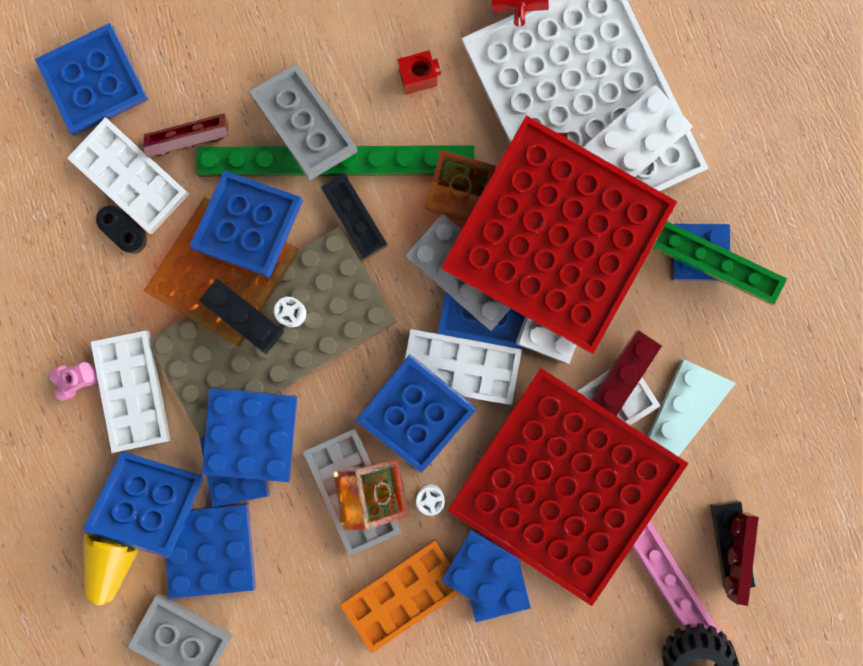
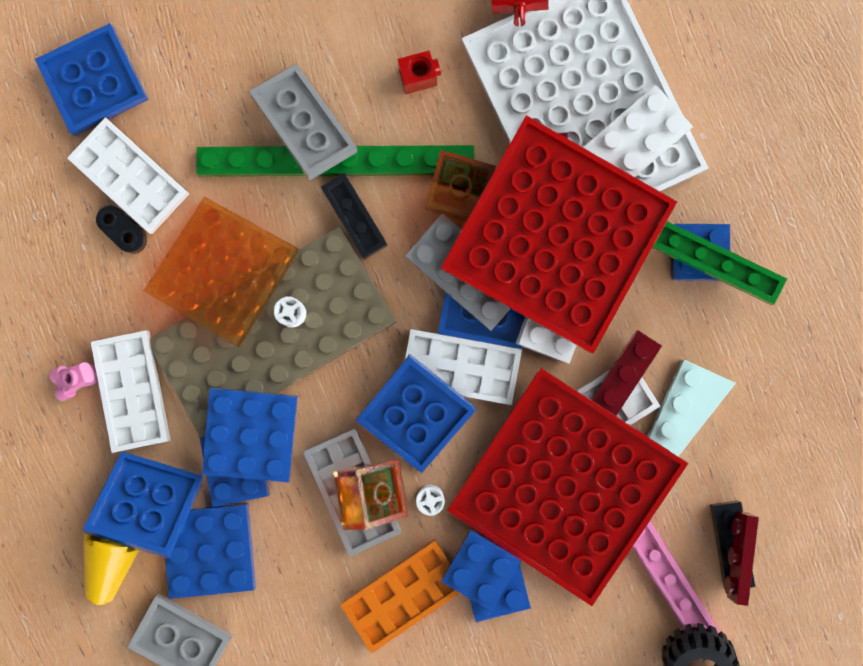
(185, 135): dark red plate -> none
(241, 316): black plate -> none
(246, 224): blue plate -> none

